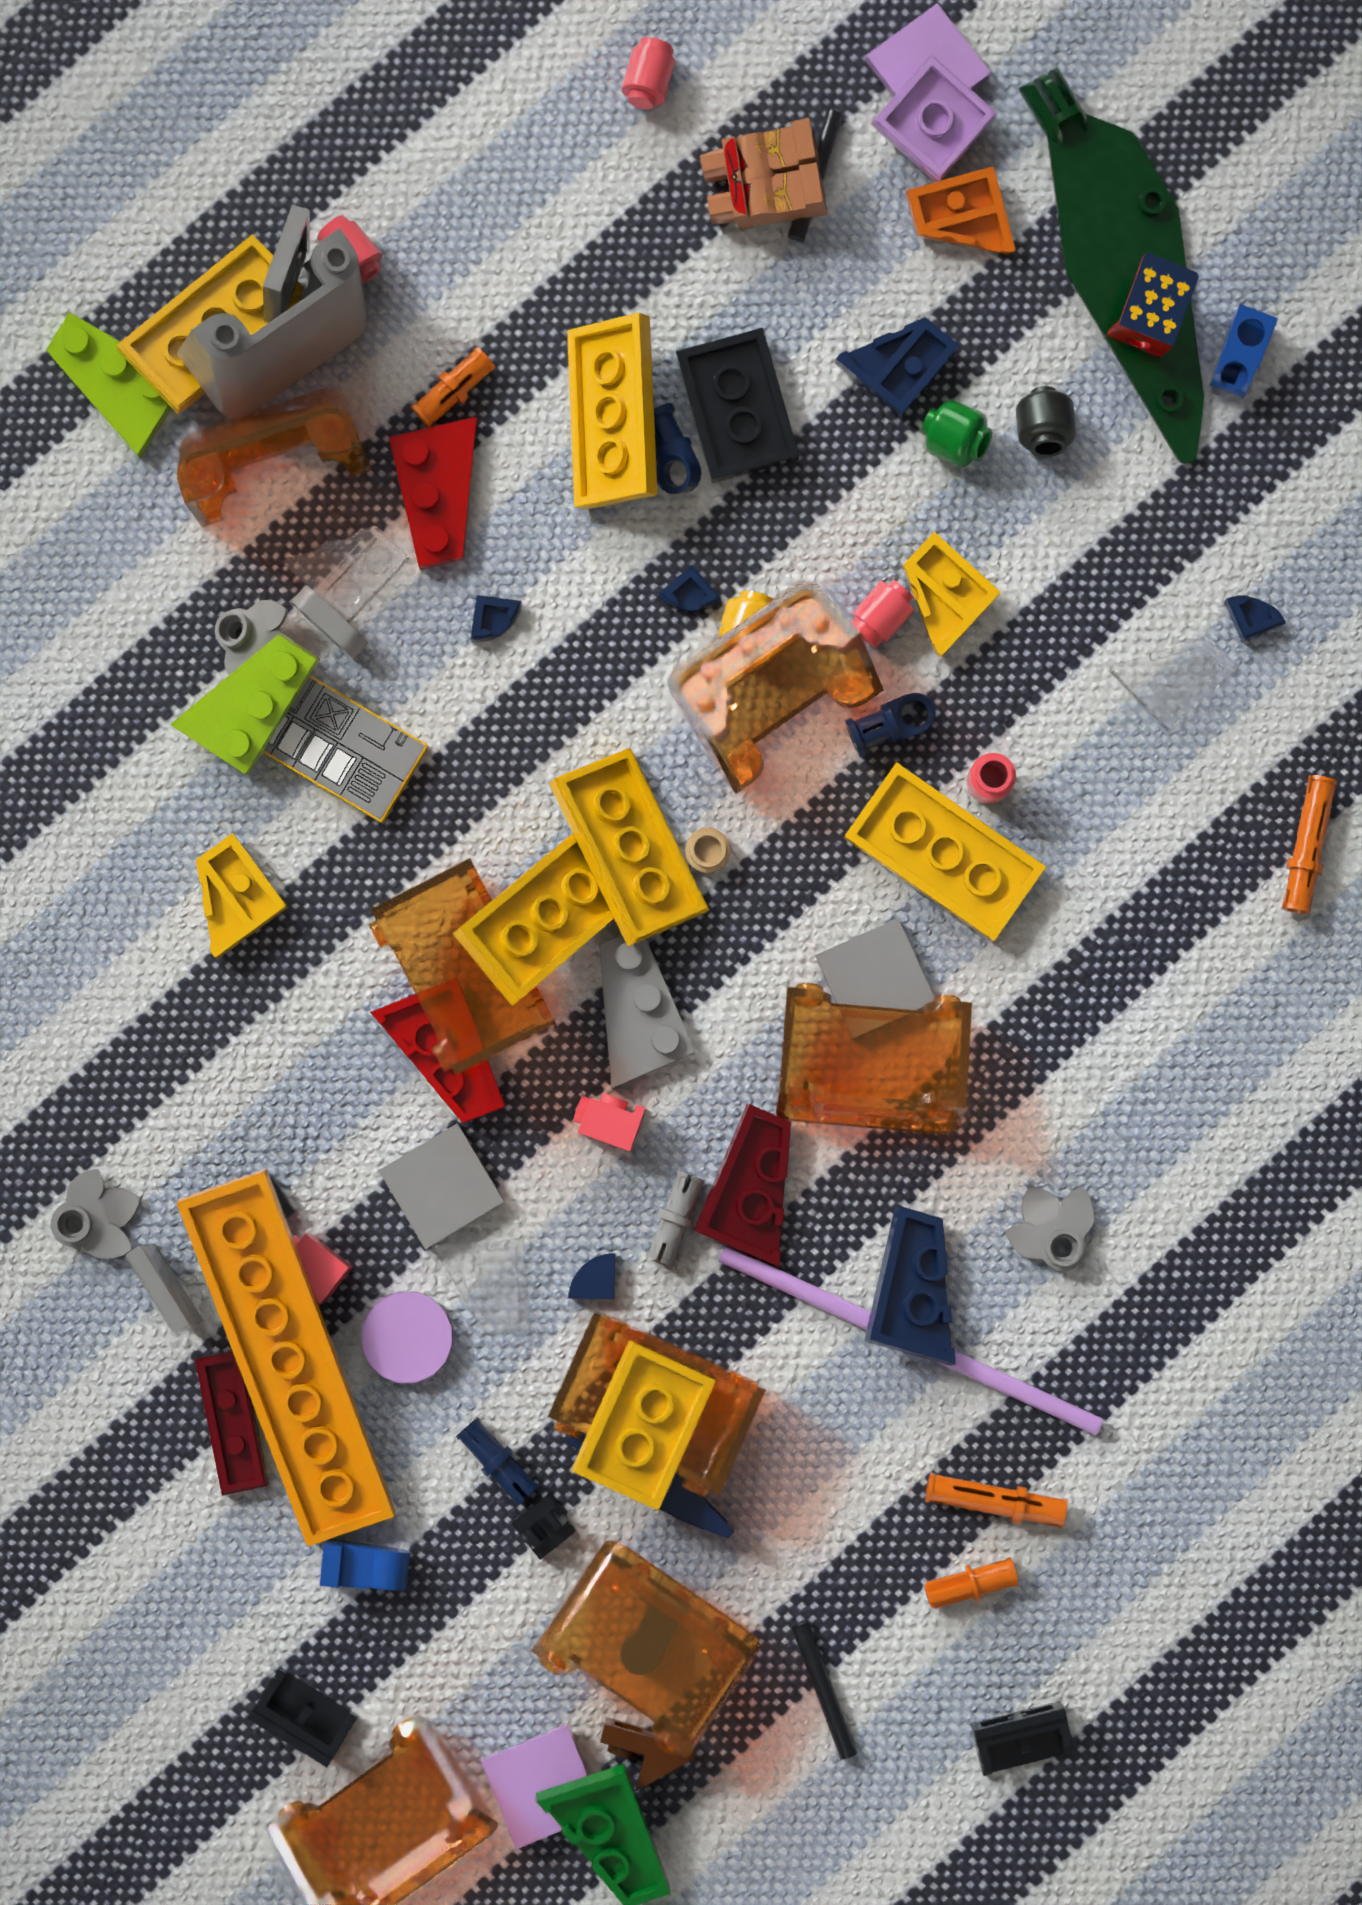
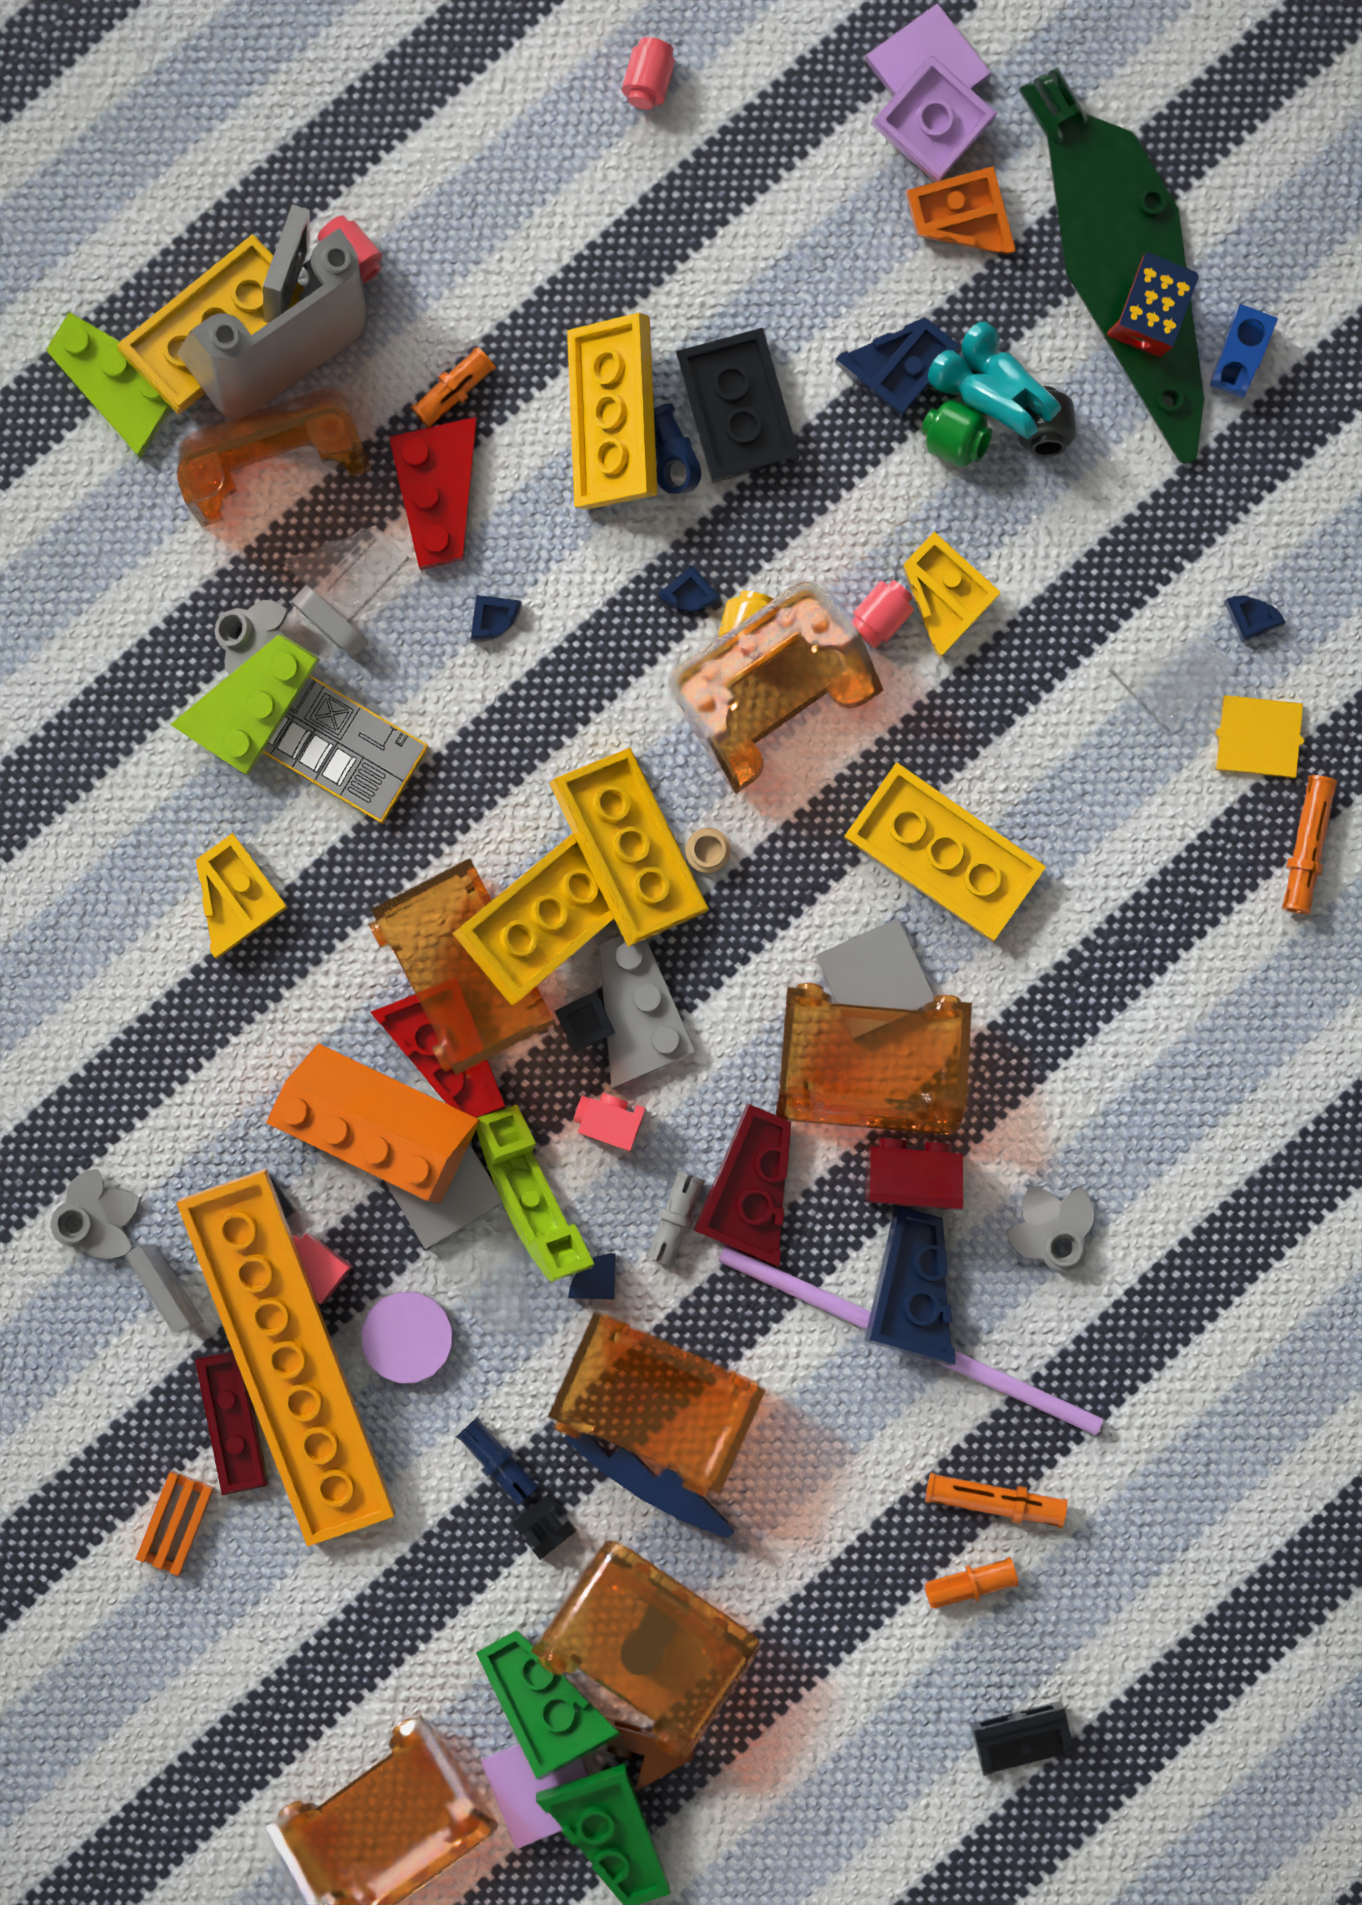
(160, 1559): none -> orange tile
(303, 1717): black hinge -> none
(364, 1566): blue leg -> none
(374, 1122): none -> orange slope
(527, 1196): none -> lime slope
(543, 1708): none -> green wing
(585, 1022): none -> black tile
(643, 1425): yellow plate -> none
(769, 177): nougat hips -> none
(824, 1690): black bar -> none
(825, 144): black bar -> none
(890, 723): dark blue connector -> none
(914, 1176): none -> dark red slope
(991, 778): coral brick -> none
(1000, 386): none -> teal piece
(1259, 736): none -> yellow piece

